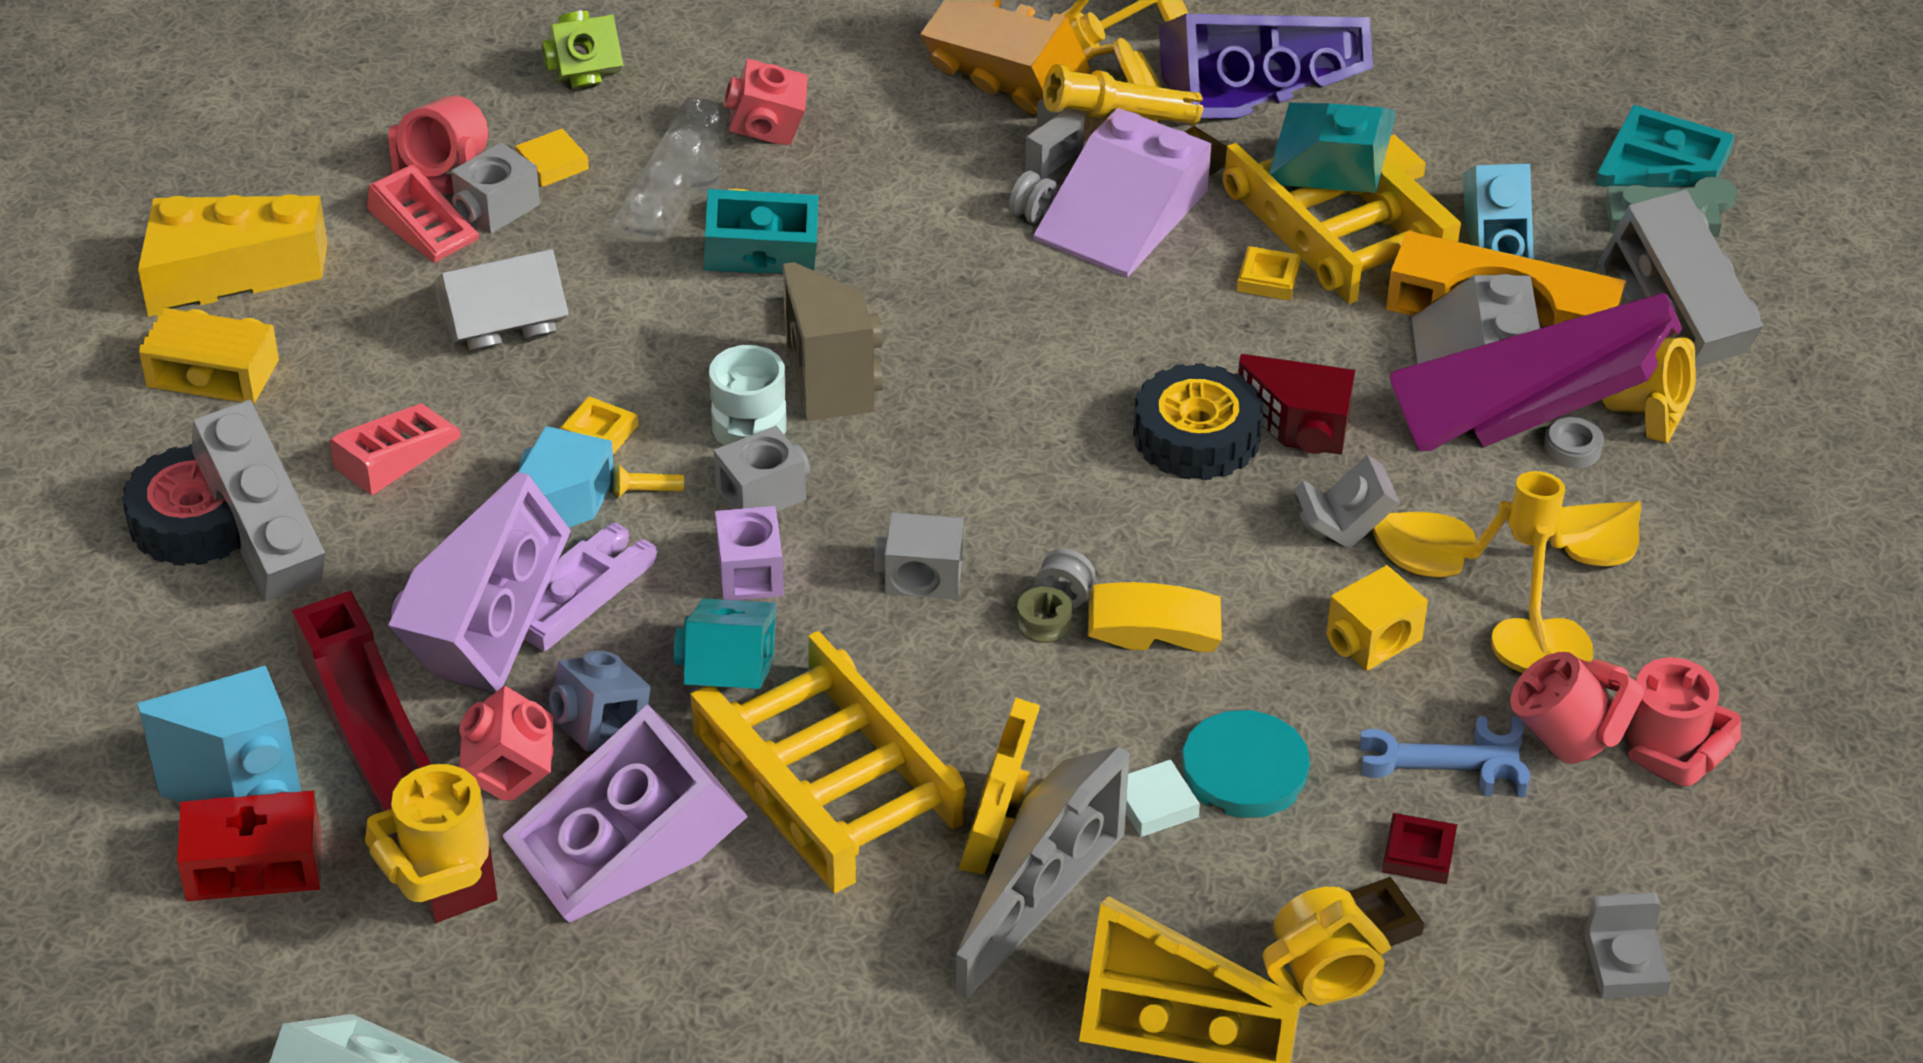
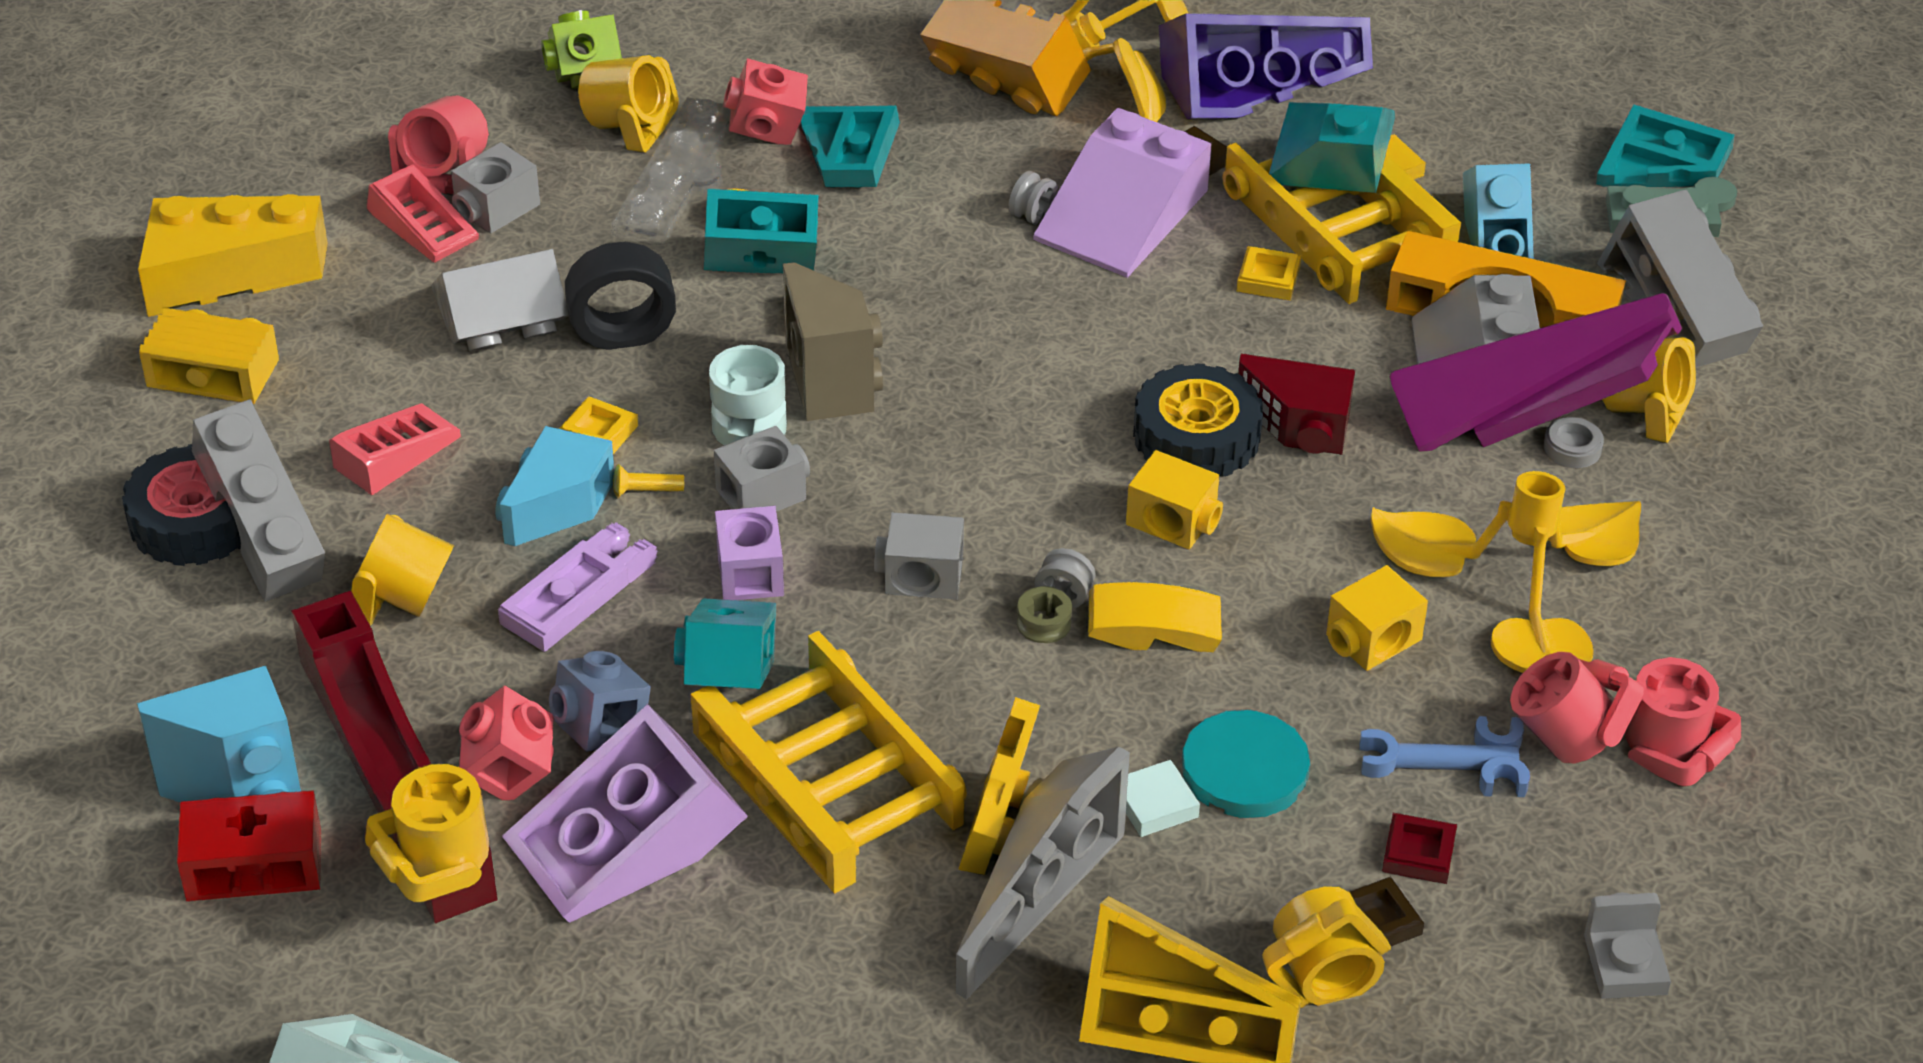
(399, 568): none -> yellow piece
(482, 587): lavender slope -> none
(554, 156): yellow tile -> none
(620, 263): none -> black tyre
(629, 95): none -> yellow piece
(850, 142): none -> teal wing
(1054, 141): light grey bracket -> none
(1101, 94): yellow pin -> none
(1174, 500): none -> yellow brick
(1351, 505): light grey bracket -> none

